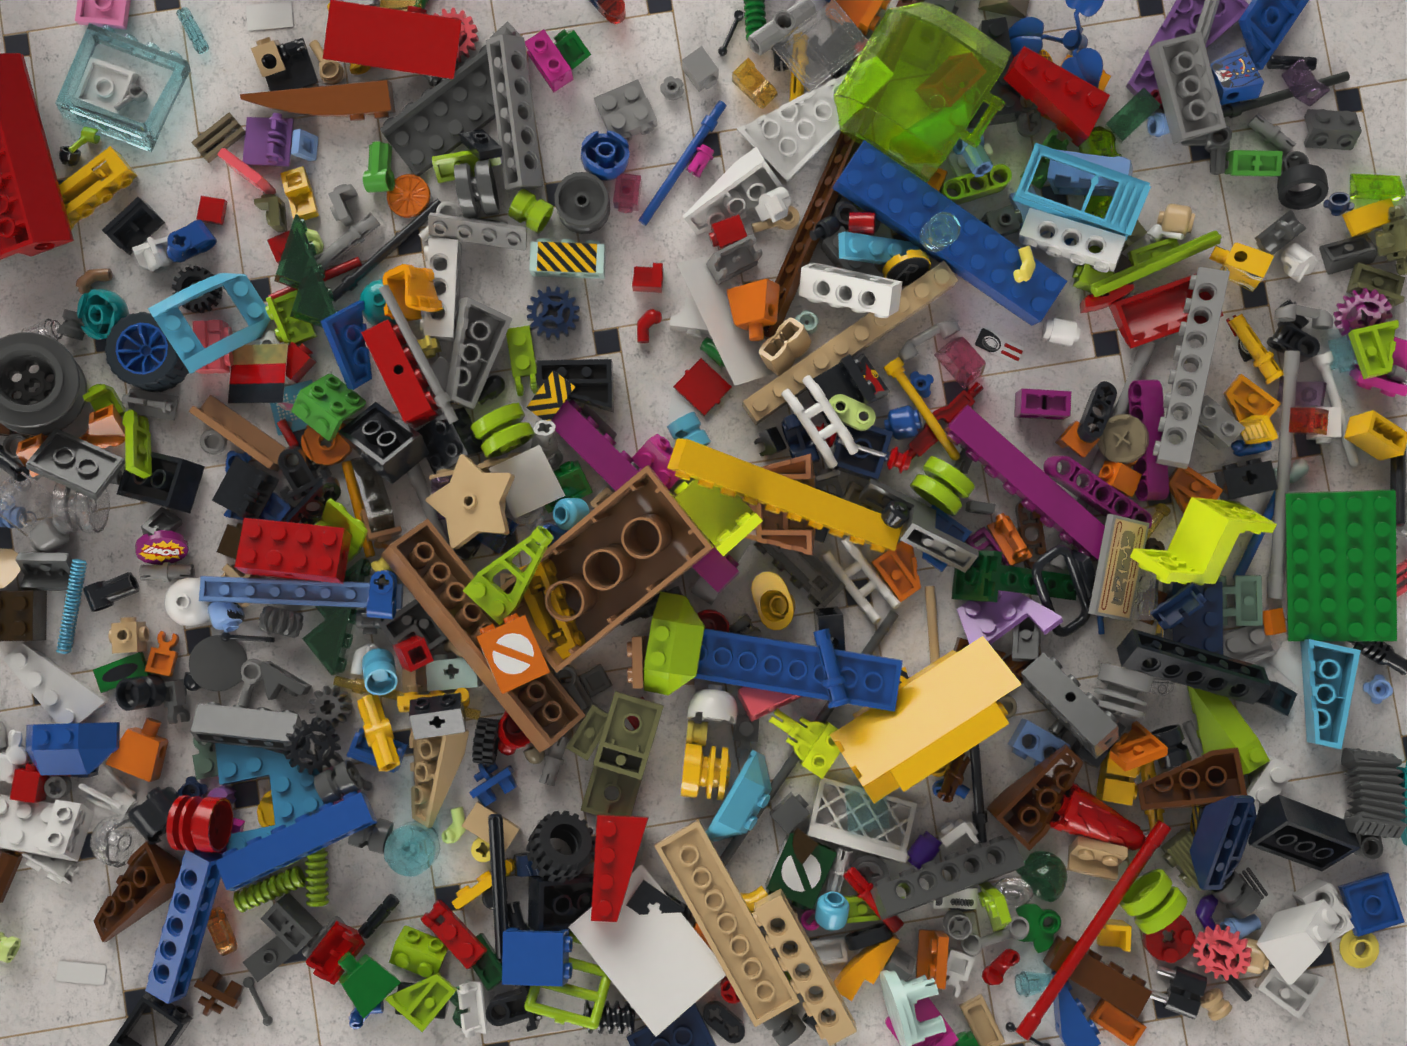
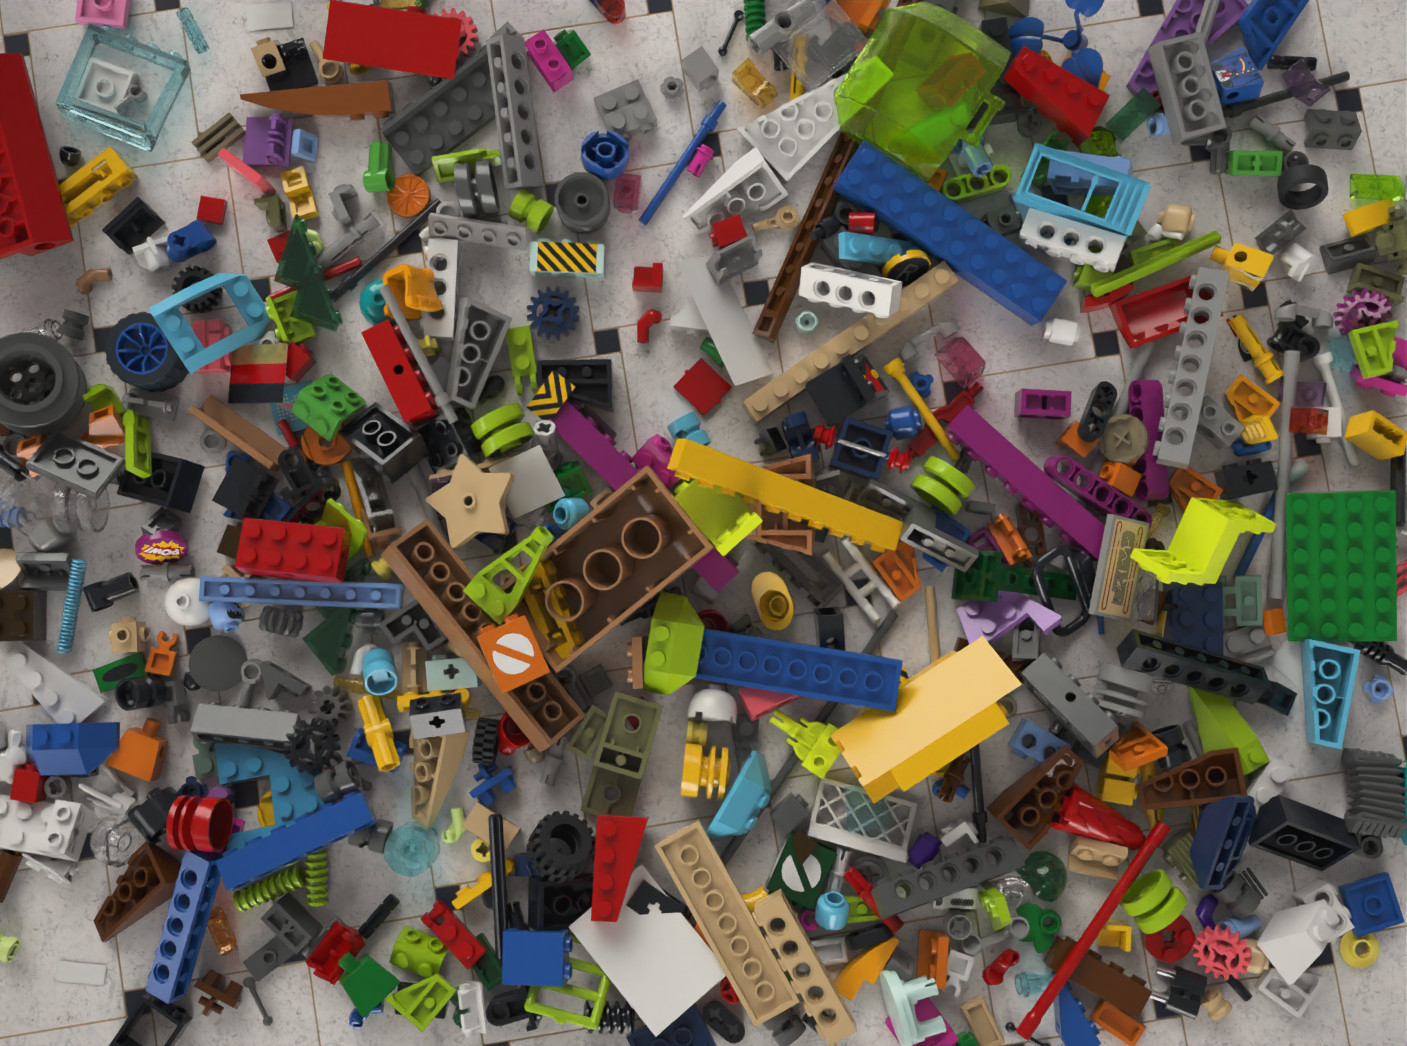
(87, 135): lime hand -> none
(100, 312): teal cylinder -> none
(226, 637): black hinge -> none
(348, 344): blue wing -> none
(382, 601): blue piece -> none
(413, 653): red brick -> none
(469, 549): black piece -> none
(481, 144): black plate -> none
(754, 306): orange torso -> none
(774, 205): white piece -> none
(786, 345): tan brick -> none
(819, 436): white piece -> none
(833, 680): blue pin -> none
(851, 412): yellowish green plate -> none
(895, 514): black piece -> none
(940, 232): clear light blue wheel -> none
(999, 346): sticker -> none
(1027, 267): light yellow arm -> none
(1186, 599): dark blue hinge -> none
(1339, 203): dark blue plate -> none

